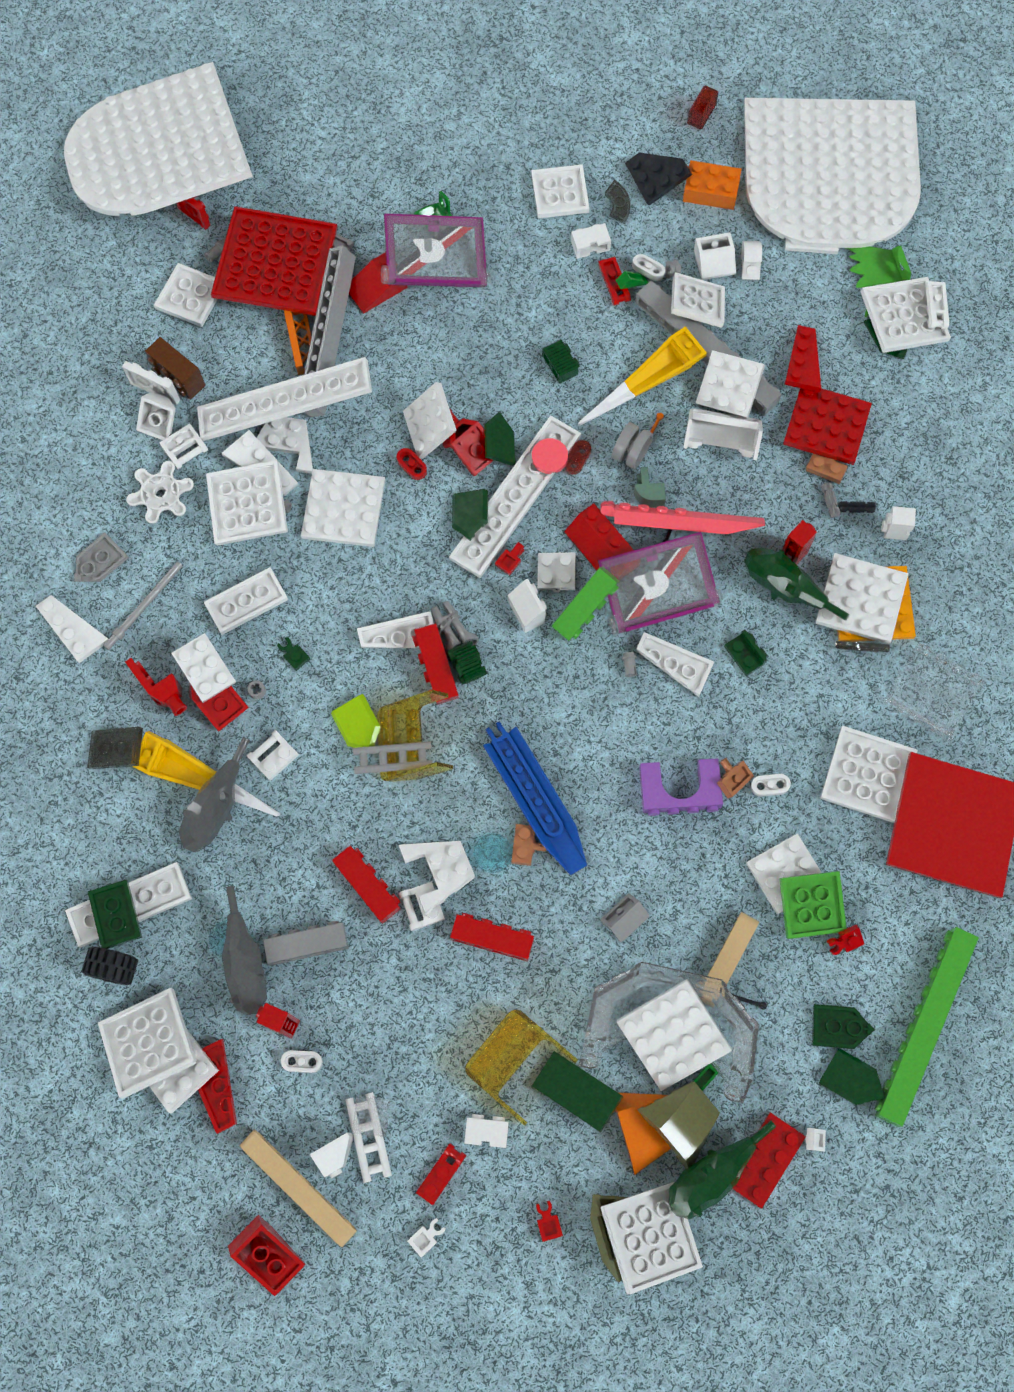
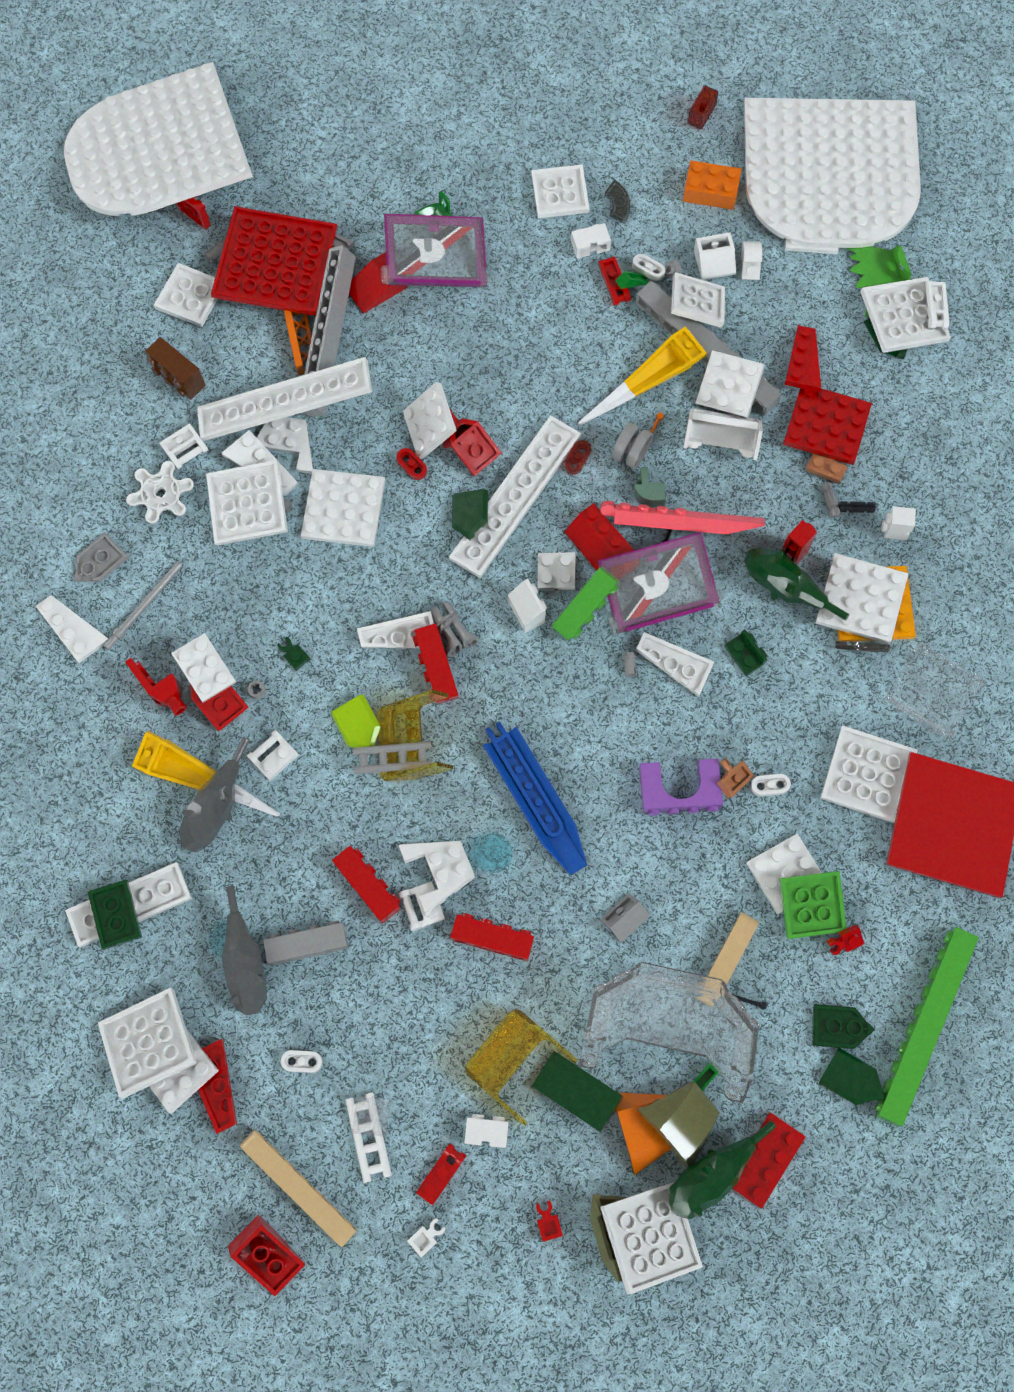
(109, 965): black tyre -> none
(115, 748): clear smoke tile -> none
(150, 381): white plate -> none
(156, 416): white slope -> none
(246, 601): white plate -> none
(277, 1020): red brick -> none
(333, 1156): white slope -> none
(467, 662): dark green brick -> none
(499, 440): dark green tile -> none
(509, 560): red plate -> none
(524, 845): nougat plate -> none
(549, 456): coral tile -> none
(560, 361): dark green brick -> none
(657, 174): black plate -> none
(674, 1035): white plate -> none
(815, 1139): white plate -> none

